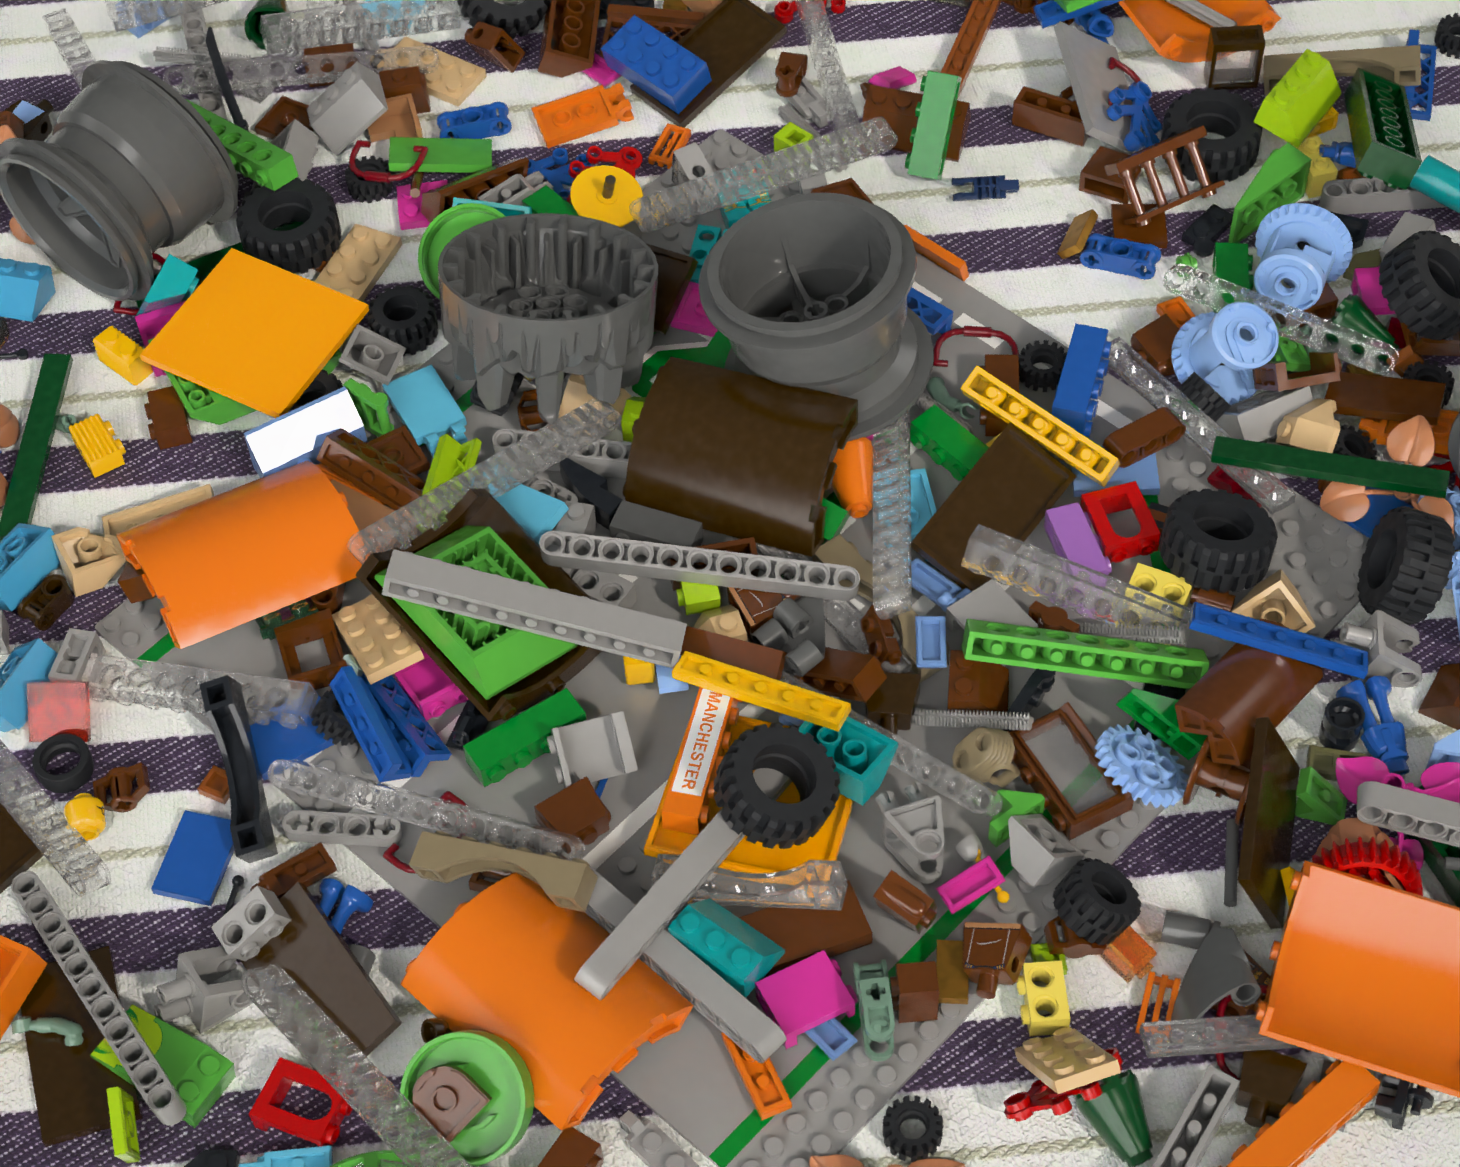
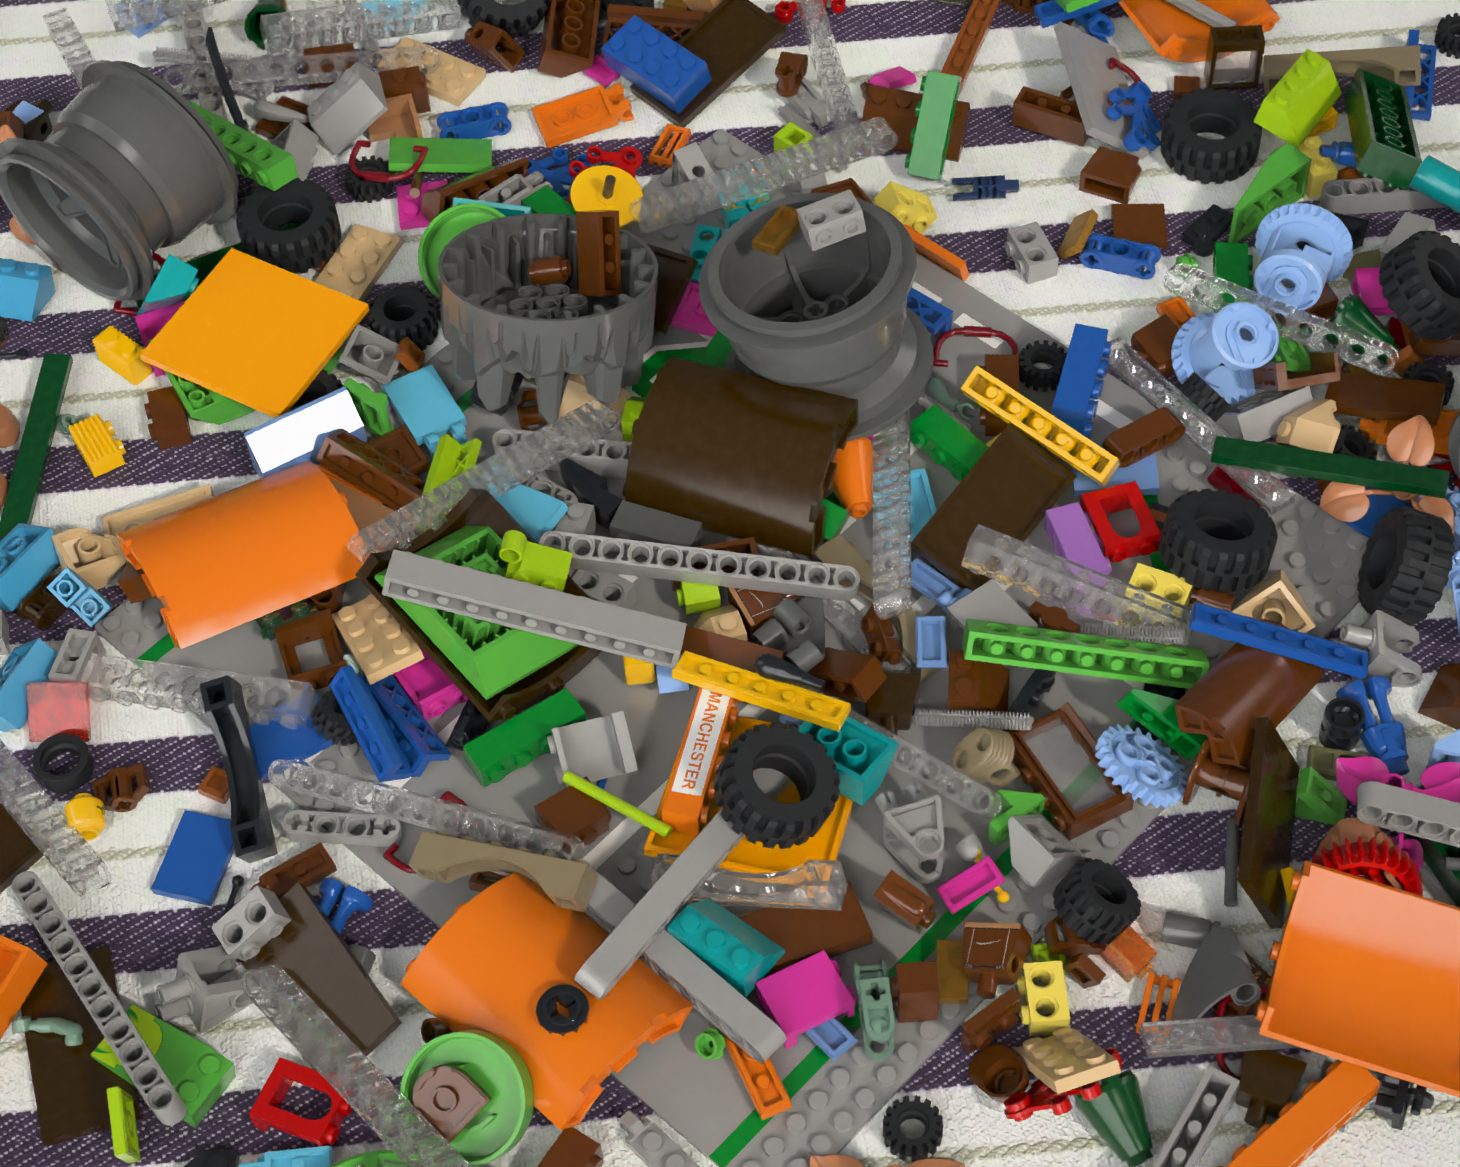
(80, 596): none -> dark azure slope
(275, 112): none -> light grey piece
(409, 355): none -> dark orange tile
(534, 562): none -> lime hinge
(549, 270): none -> reddish brown brick
(568, 997): none -> black gear
(599, 252): none -> reddish brown brick
(617, 804): none -> lime bar
(704, 1045): none -> bright green plate
(777, 231): none -> pearl gold tile
(779, 670): none -> black piece
(831, 220): none -> light grey brick
(907, 206): none -> light yellow brick
(997, 1016): none -> reddish brown plate
(999, 1072): none -> reddish brown cap
(1031, 253): none -> light grey brick
(1083, 970): none -> reddish brown tile
(1146, 160): reddish brown fence -> none
(1184, 85): none -> reddish brown tile

